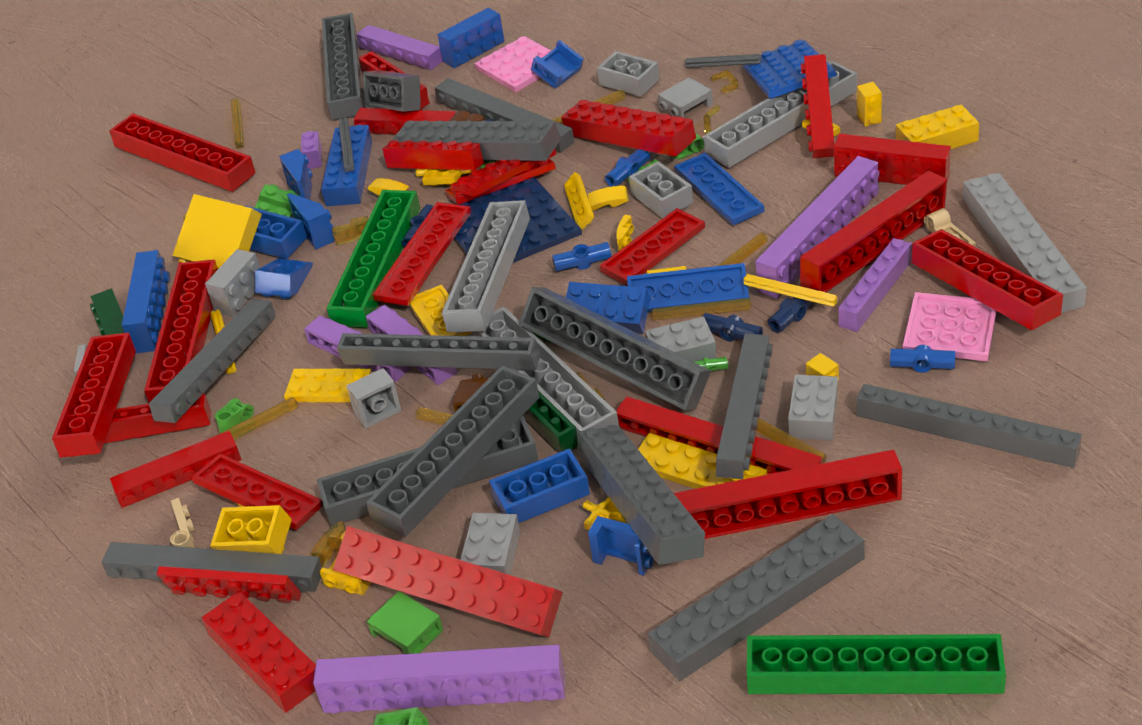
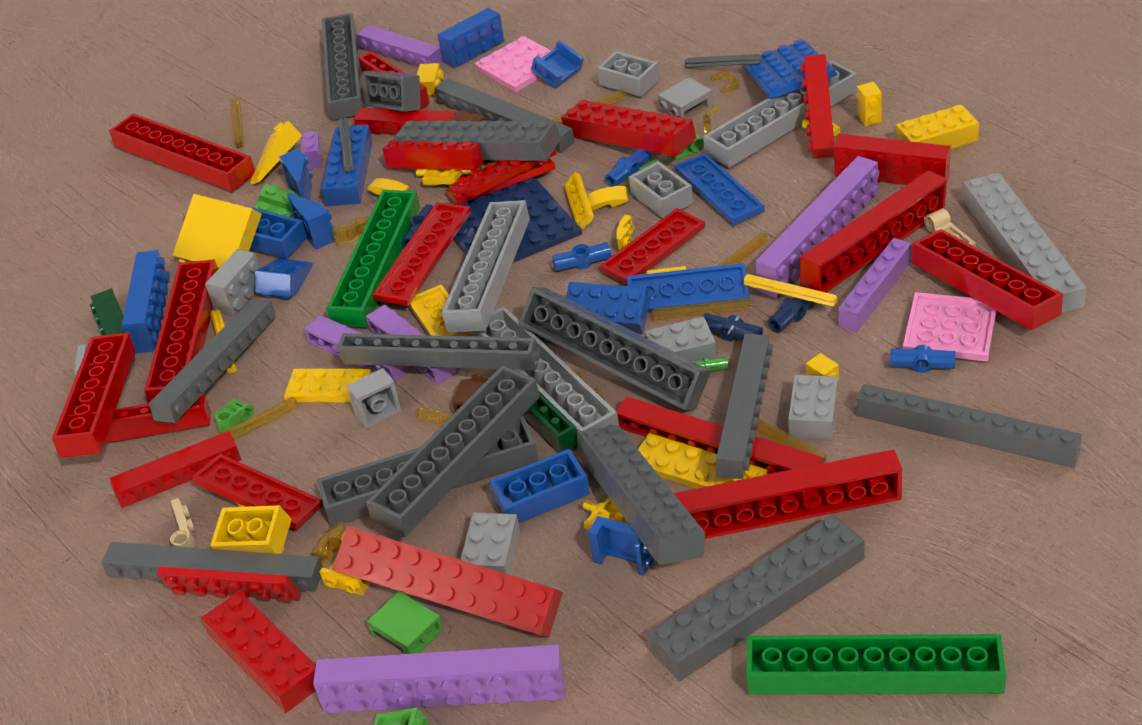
(278, 144): none -> yellow wedge
(430, 76): none -> yellow brick

